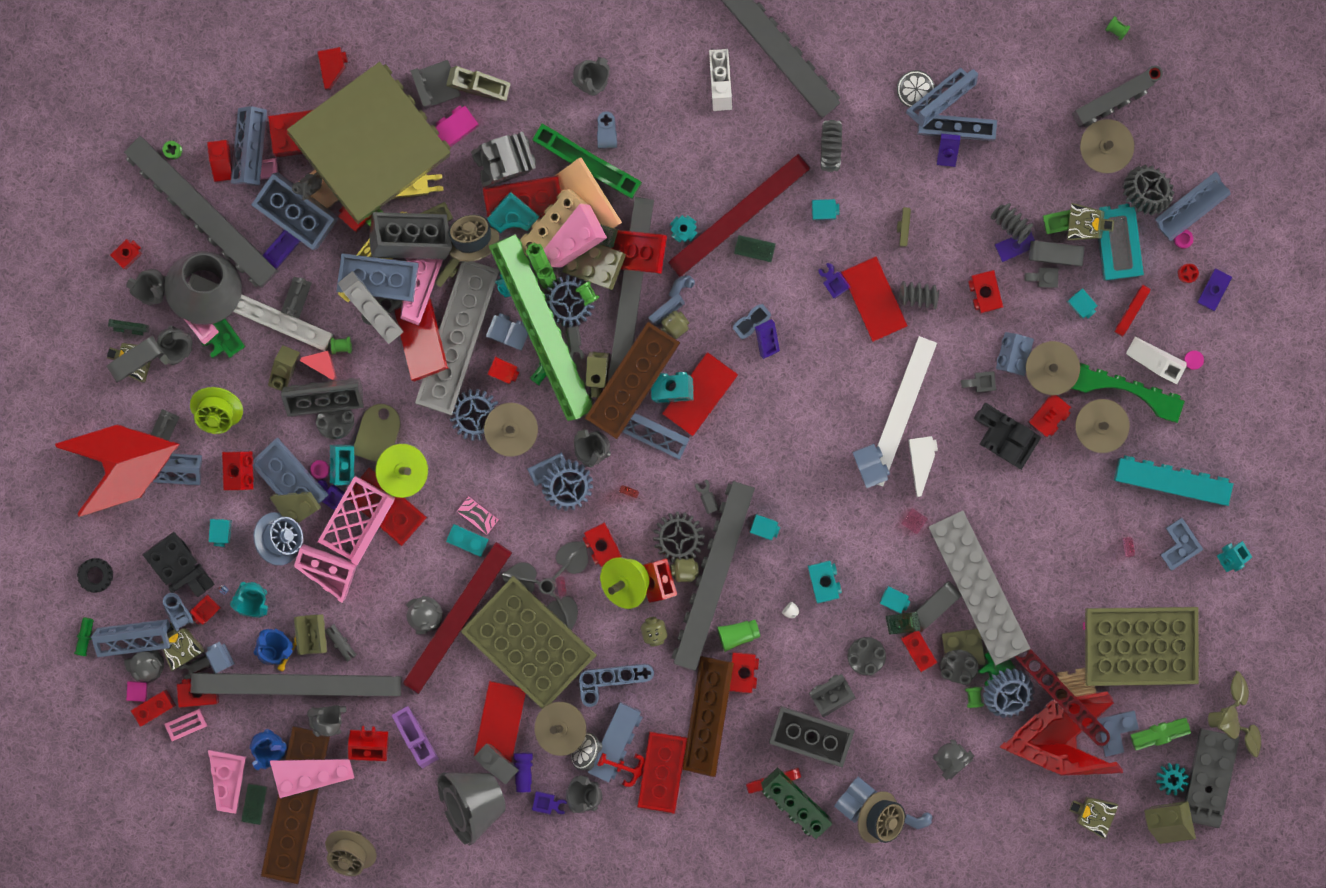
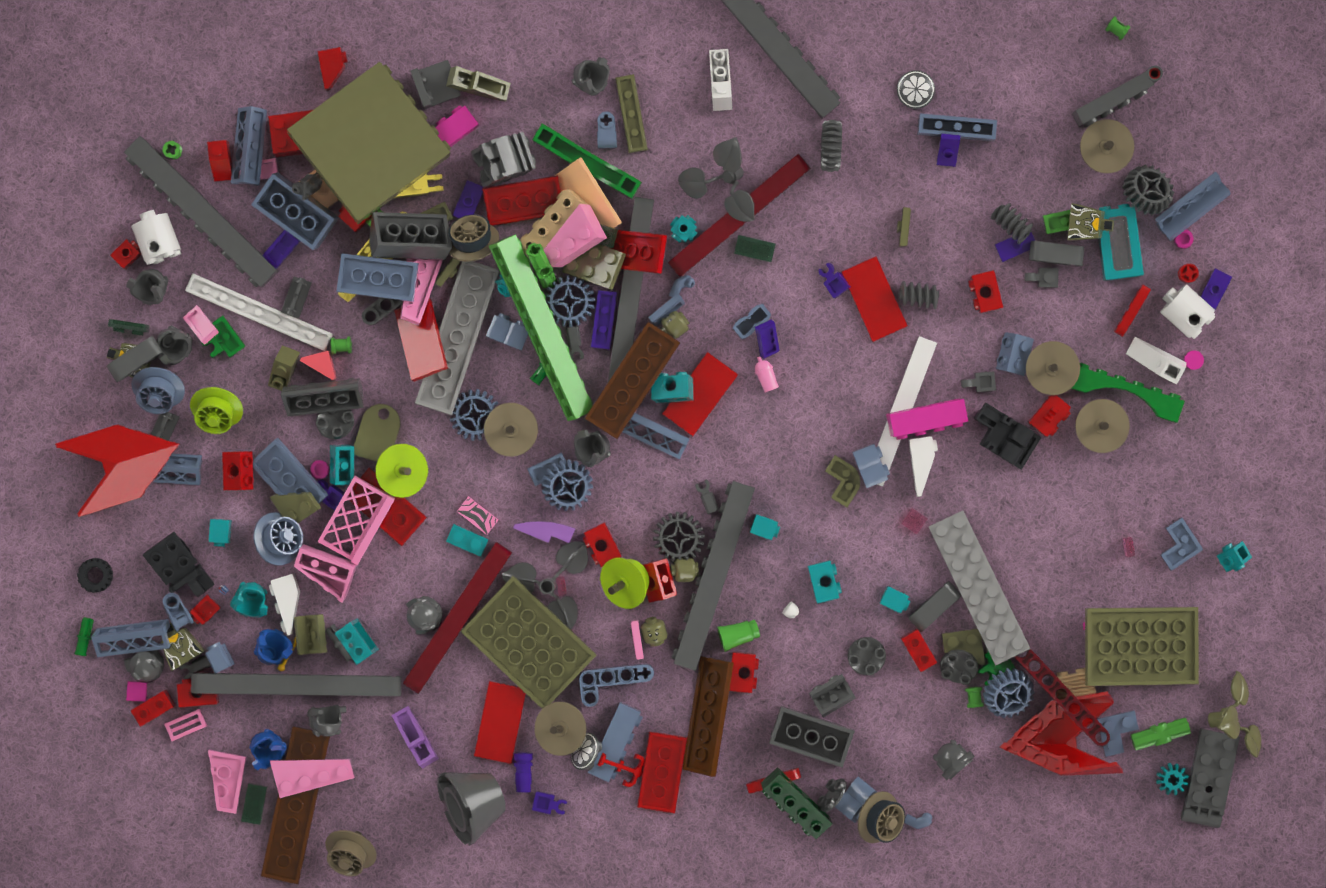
(156, 237): none -> white cylinder
(157, 389): none -> sand blue piece
(199, 306): dark grey cone -> none
(287, 596): none -> white slope
(356, 641): none -> teal piece
(368, 745): red brick -> none
(370, 307): light grey arch -> none
(468, 200): none -> dark purple plate
(496, 763): dark grey slope -> none
(503, 371): red slope -> none
(512, 213): teal tile -> none
(545, 530): none -> medium lavender slope
(583, 795): dark grey helmet -> none
(587, 293): bright green bush -> none
(597, 364): olive torso -> none
(604, 319): none -> dark purple plate
(627, 490): clear red tile -> none
(631, 113): none -> olive tile
(637, 639): none -> bright pink tile
(727, 155): none -> dark grey plant
(766, 375): none -> bright pink piece
(825, 209): teal brick -> none
(833, 796): none -> dark grey dish
(849, 480): none -> olive plate
(903, 623): clear green plate -> none
(927, 417): none -> dark pink brick
(945, 99): sand blue fence -> none
(1082, 304): teal brick -> none
(1095, 814): olive torso -> none
(1170, 822): olive slope -> none
(1172, 481): teal brick -> none
(1184, 304): none -> white cylinder

